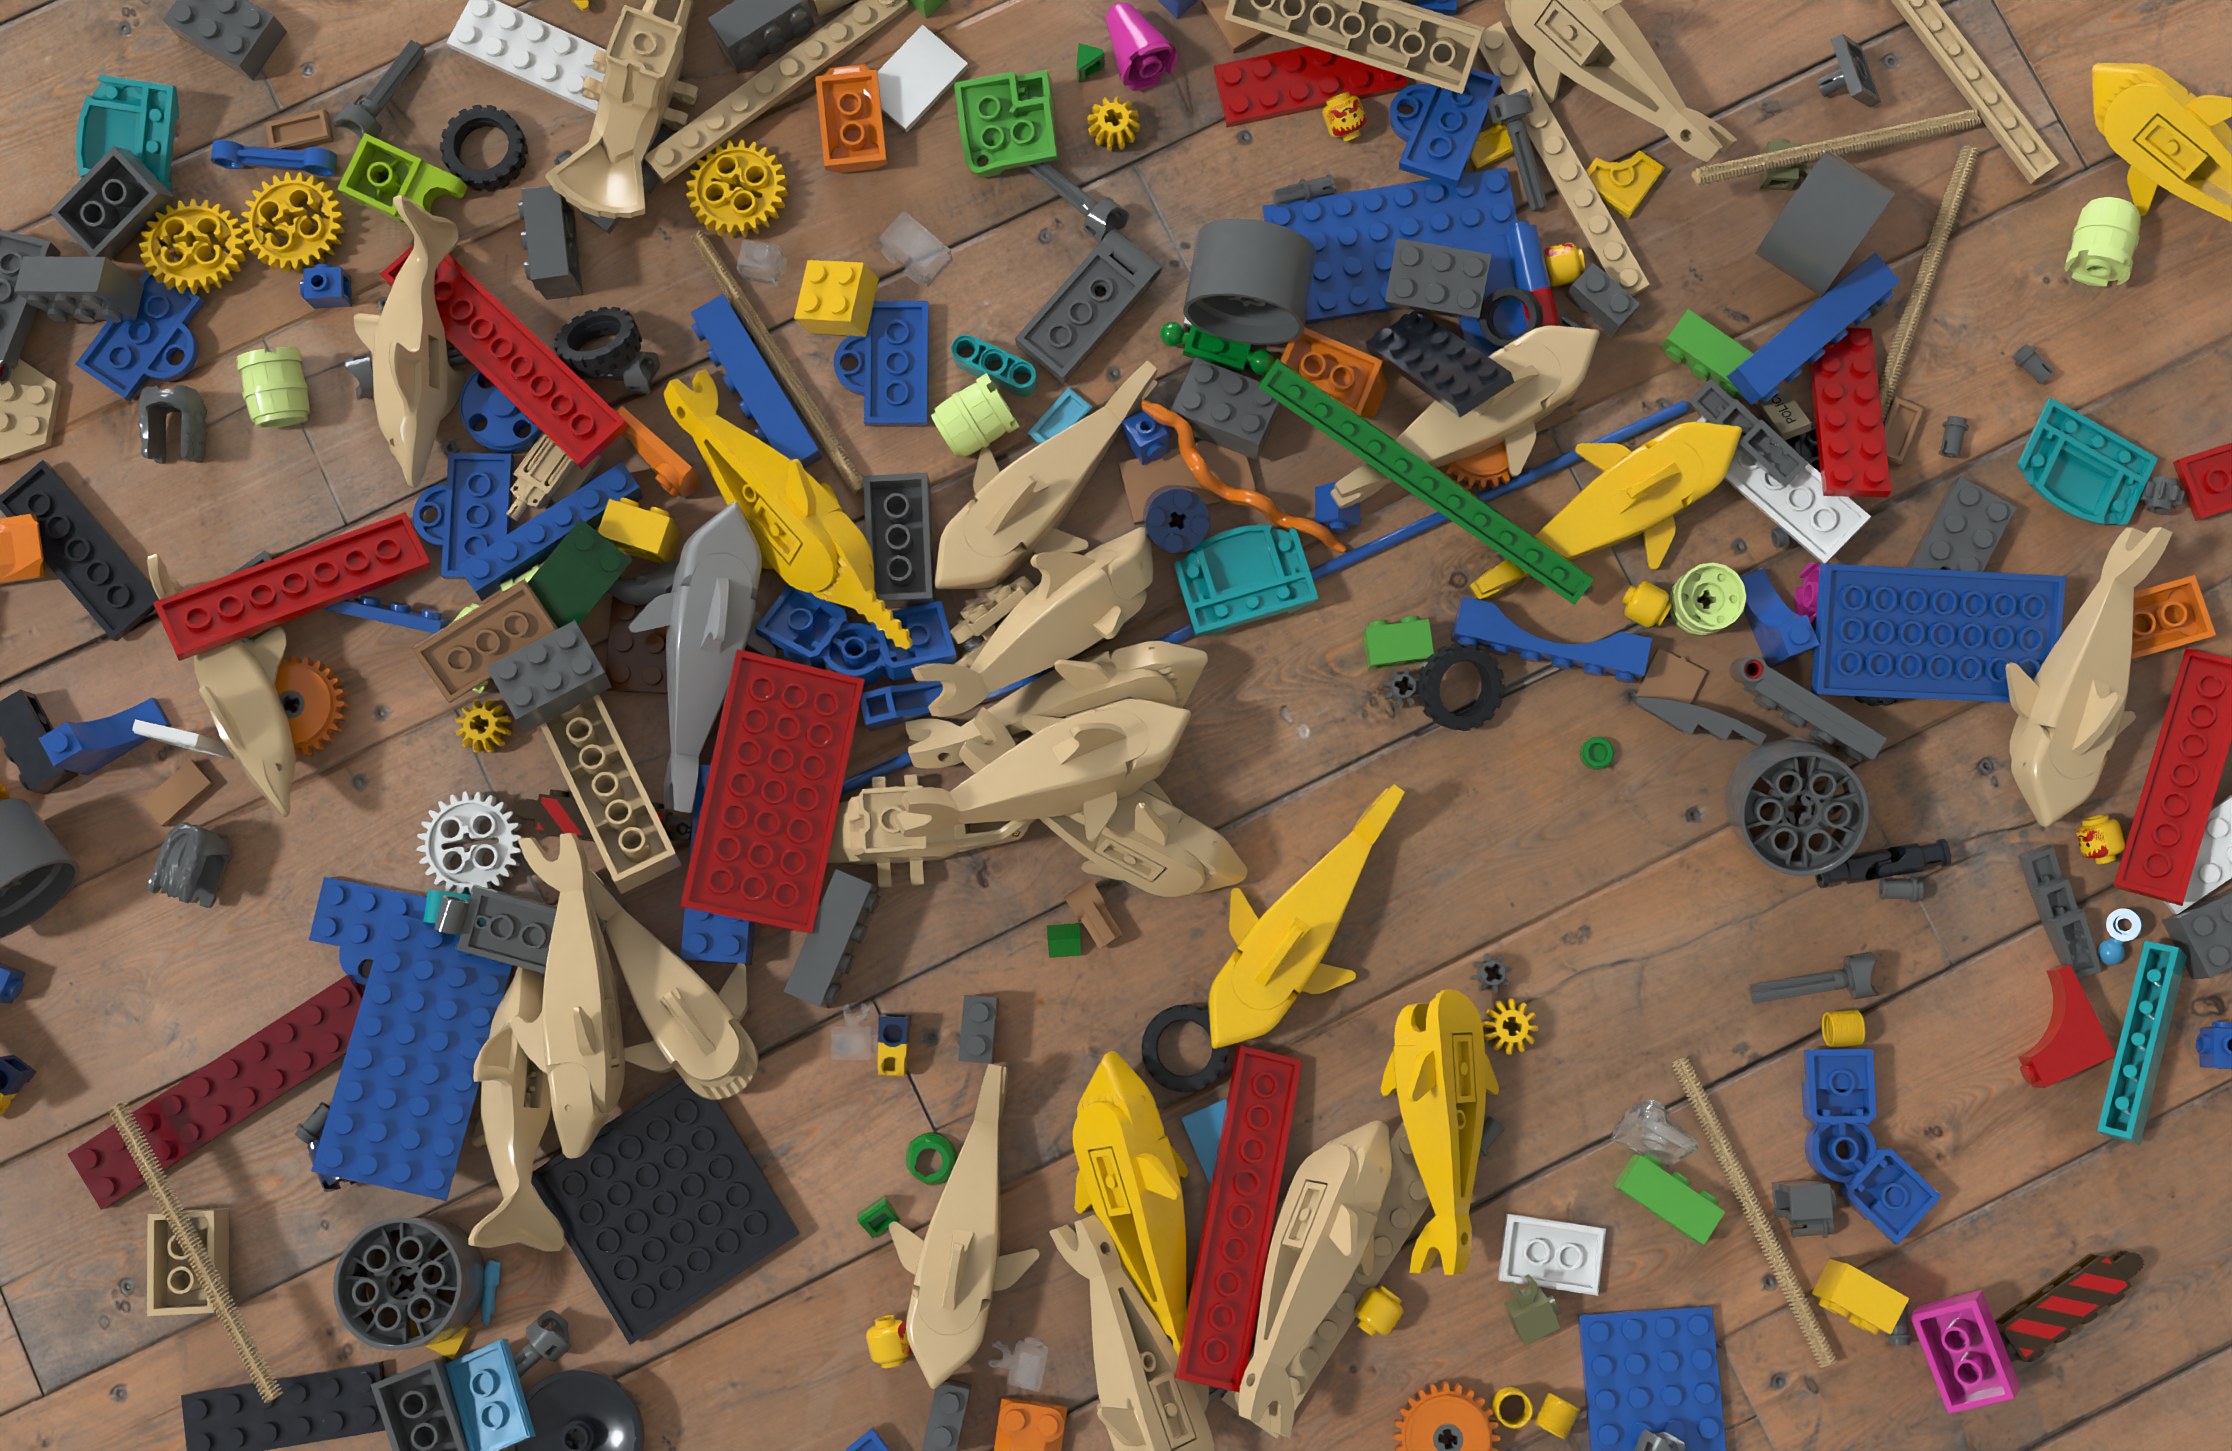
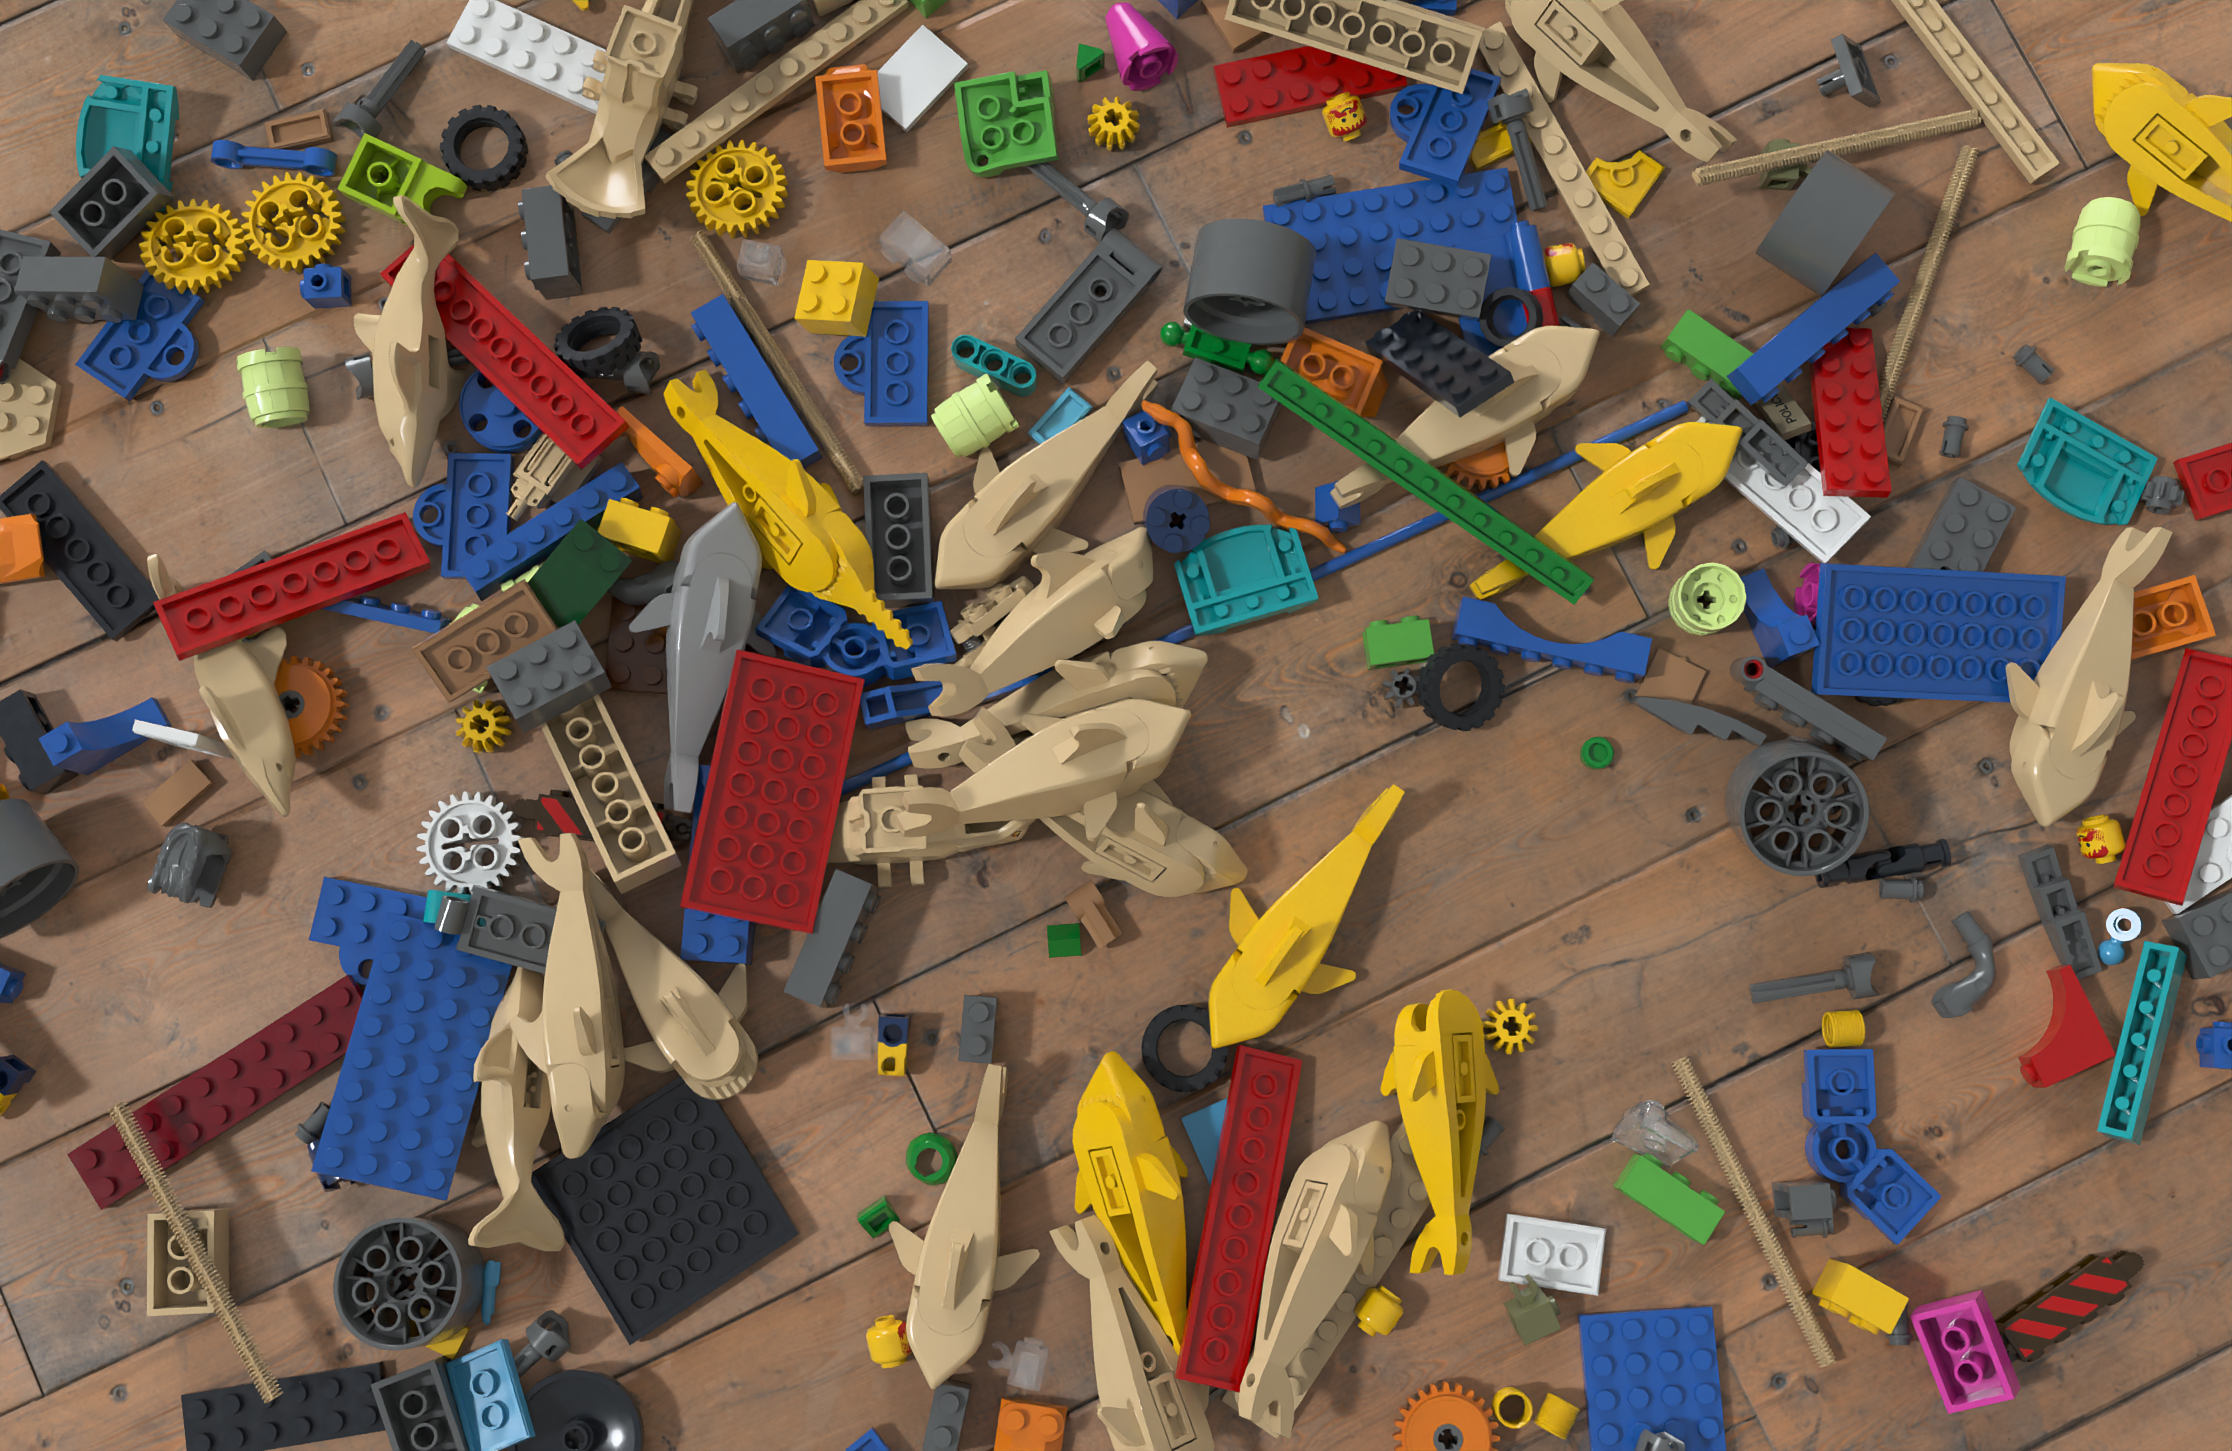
(155, 406): dark grey piece -> none
(1481, 975): dark grey gear -> none
(1646, 604): yellow head -> none
(1960, 997): none -> dark grey piece

